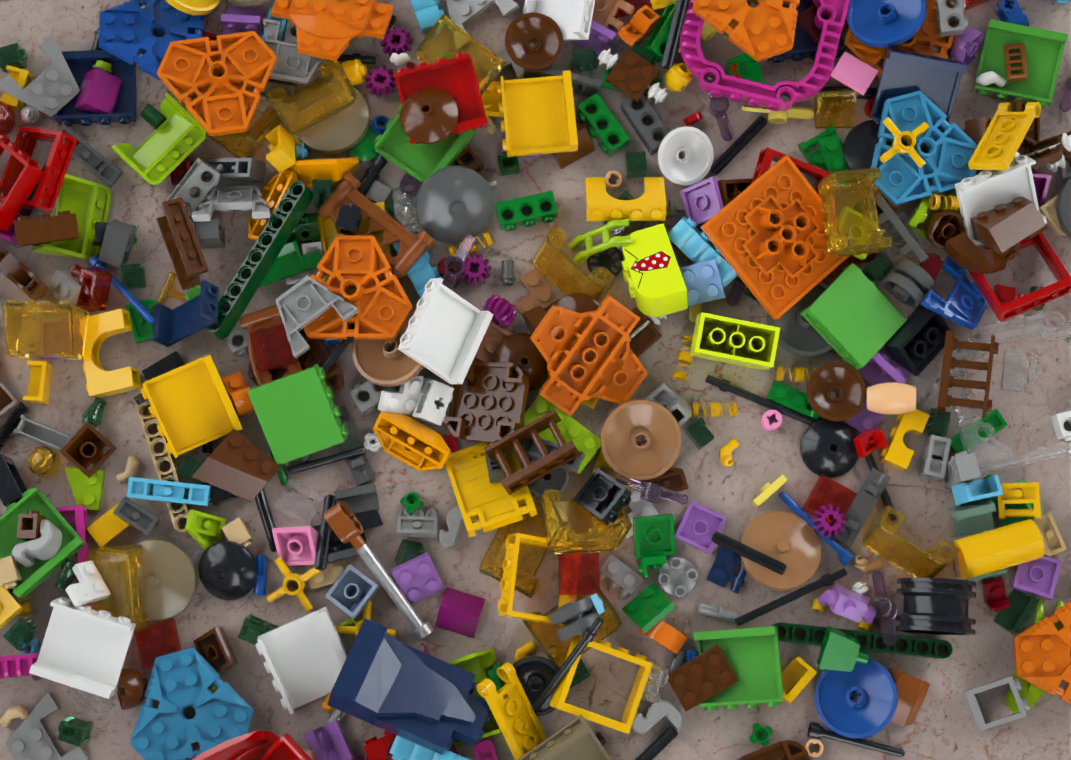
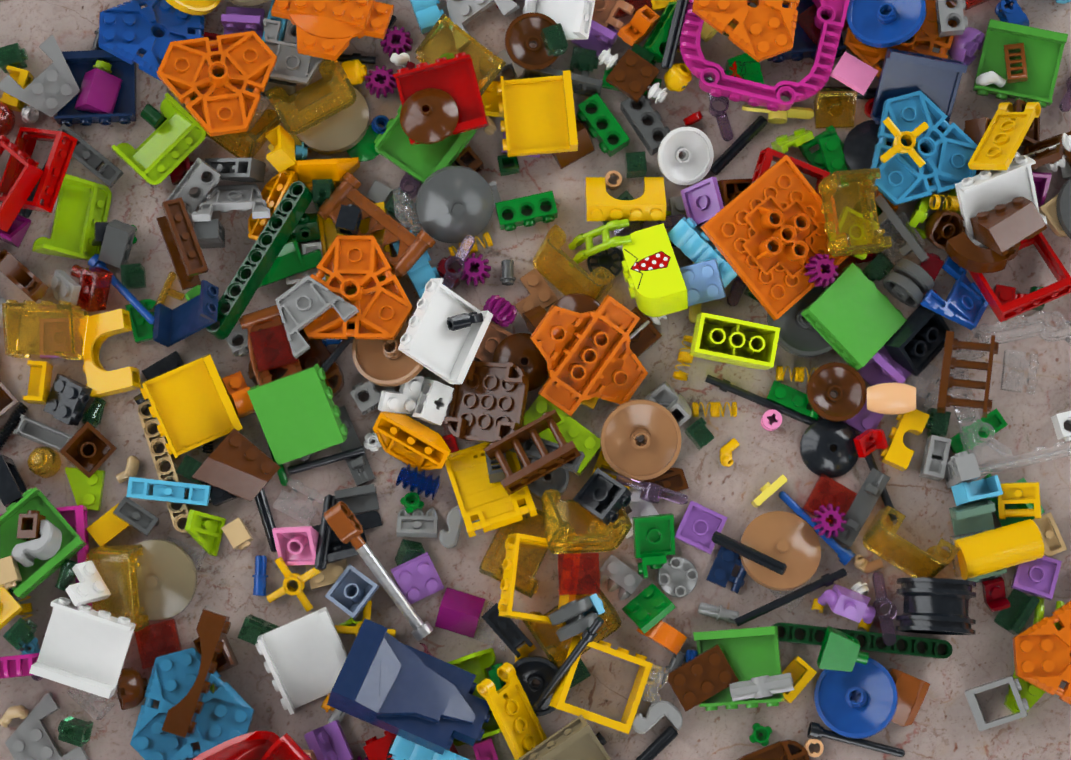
(46, 229): reddish brown slope -> none
(67, 400): none -> black plate
(211, 630): none -> reddish brown arch
(237, 565): black dish -> none
(372, 174): black pin -> none
(418, 481): none -> clear blue piece
(463, 320): none -> black bar
(506, 630): none -> black hinge
(554, 40): none -> clear green brick
(761, 687): none -> light grey piece
(798, 138): none -> lime wing
(828, 272): none -> magenta gear

